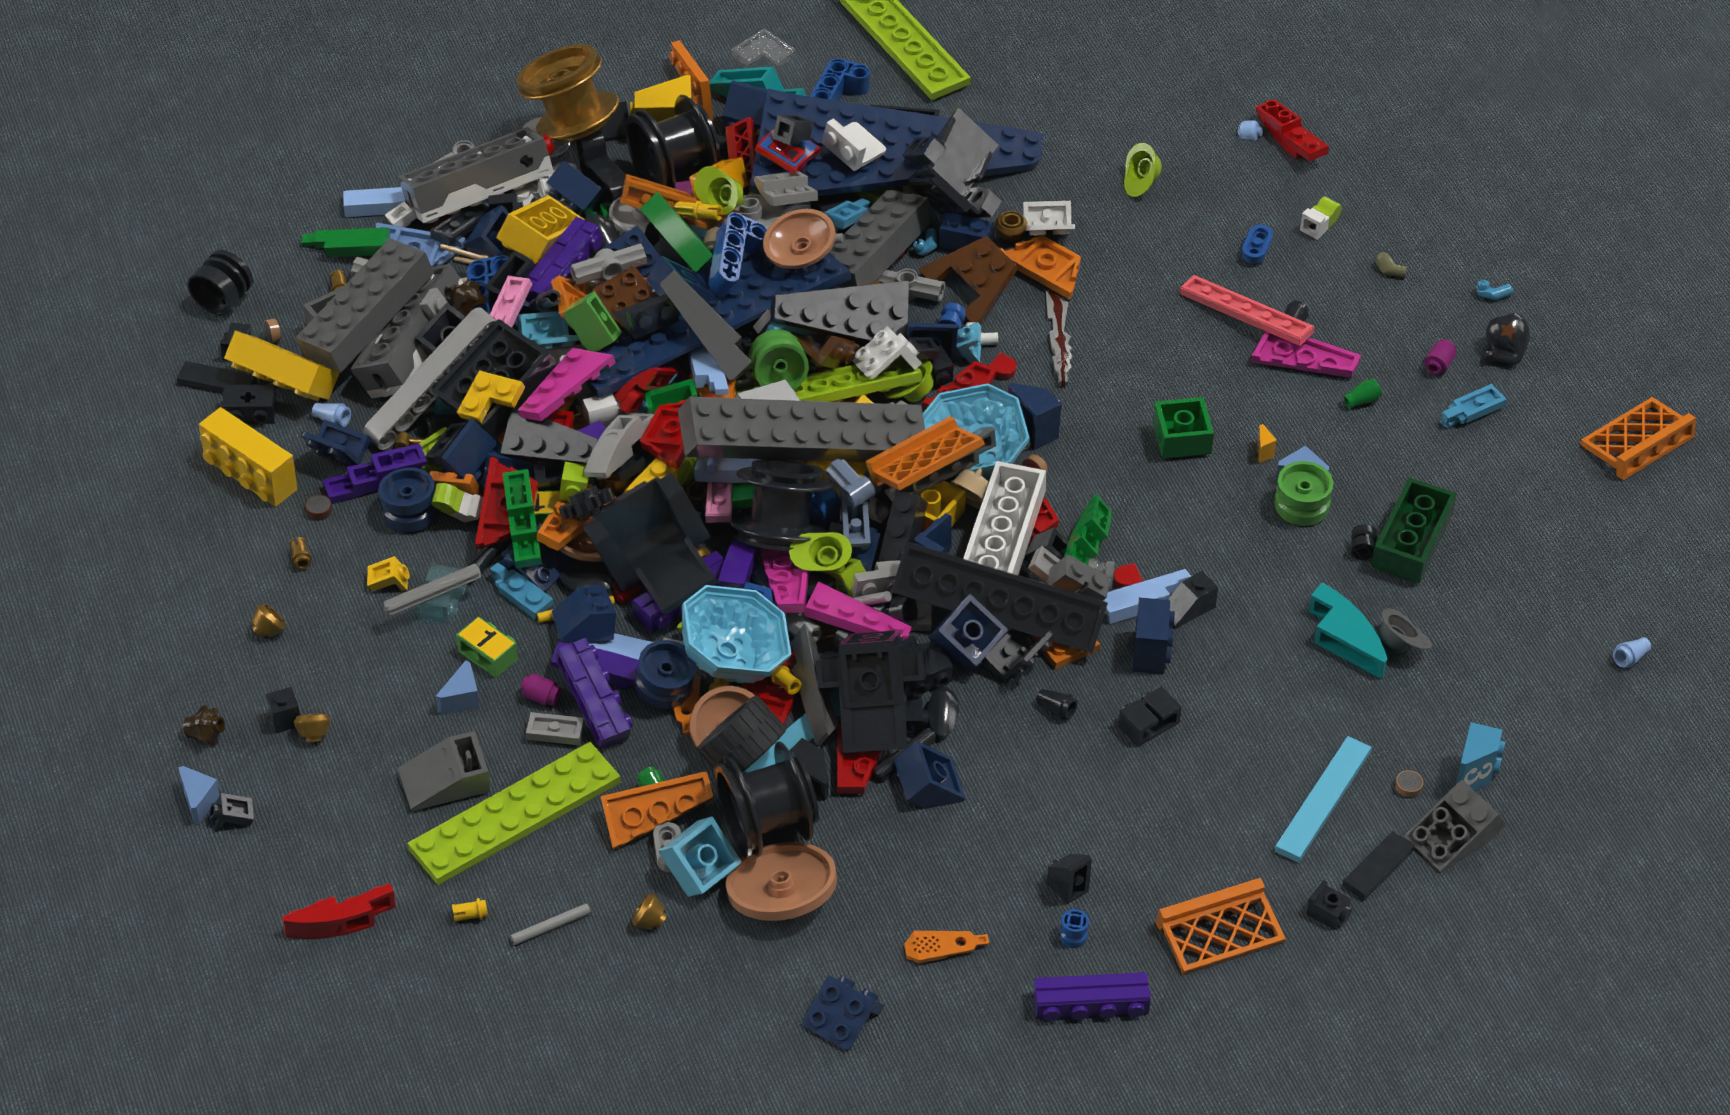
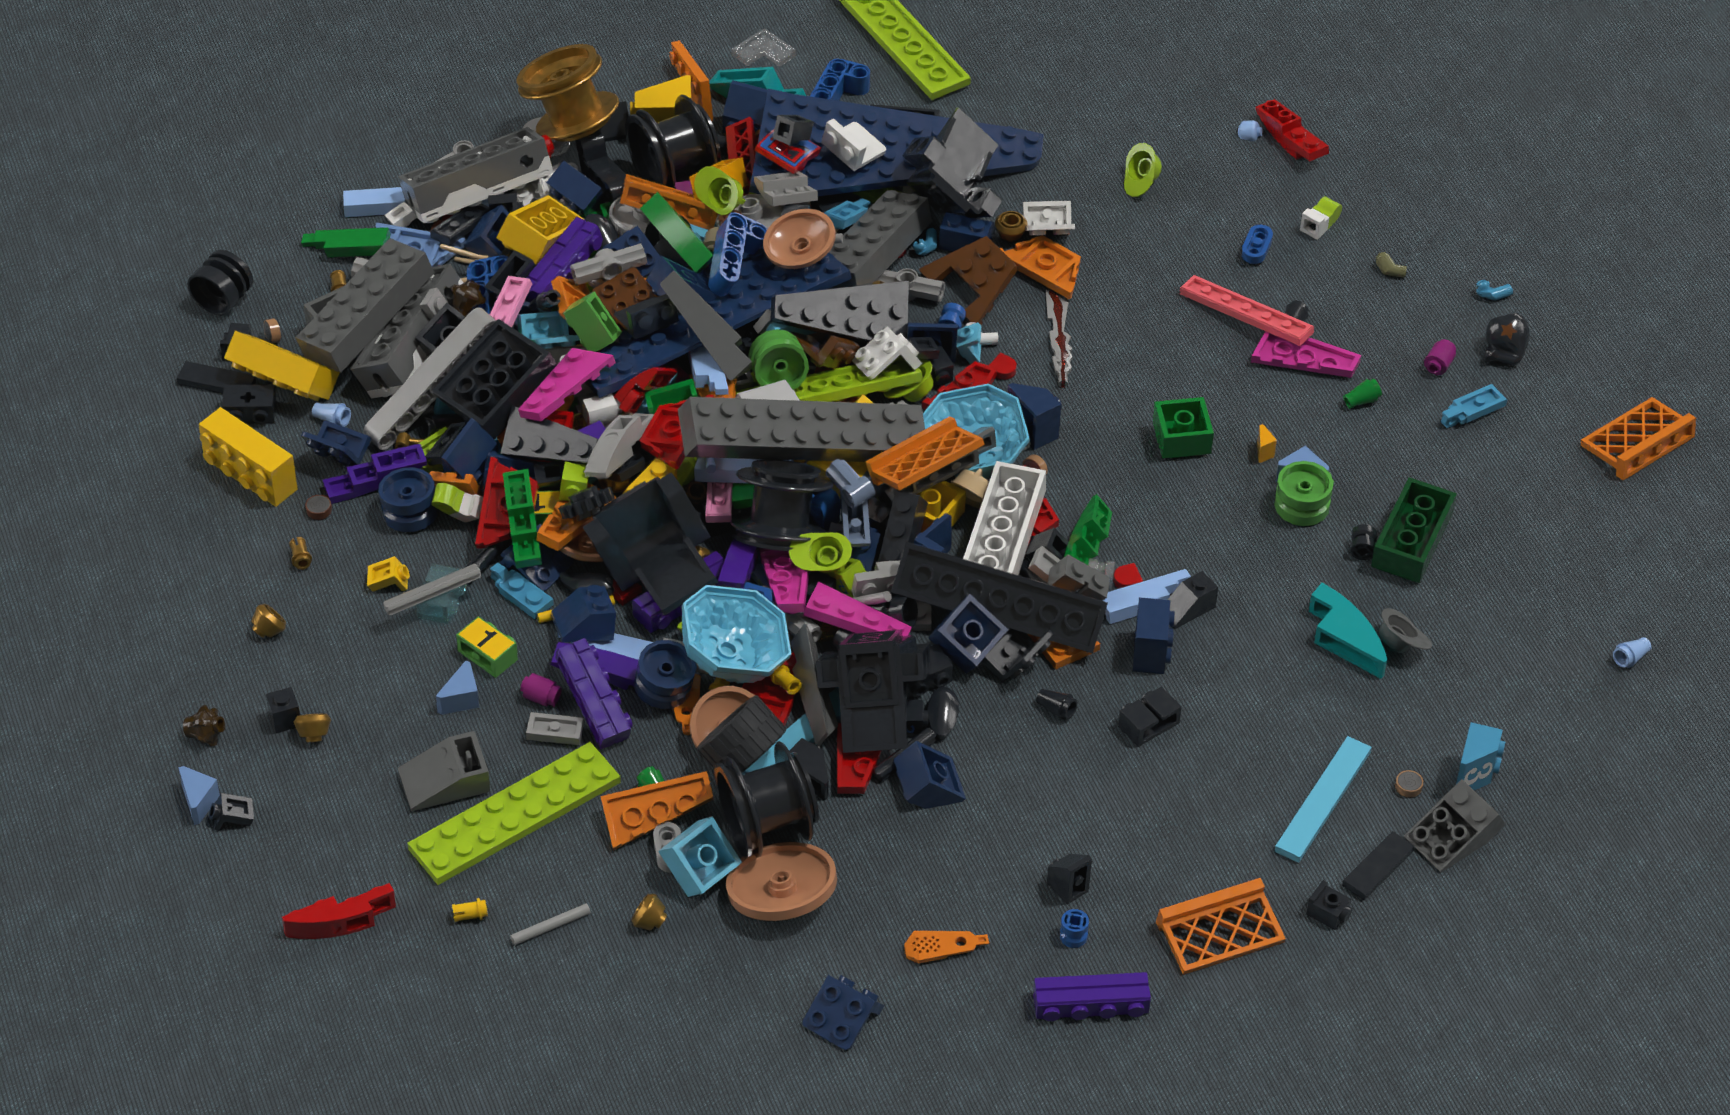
(487, 390): yellow plate -> none
(699, 210): yellow axle -> none

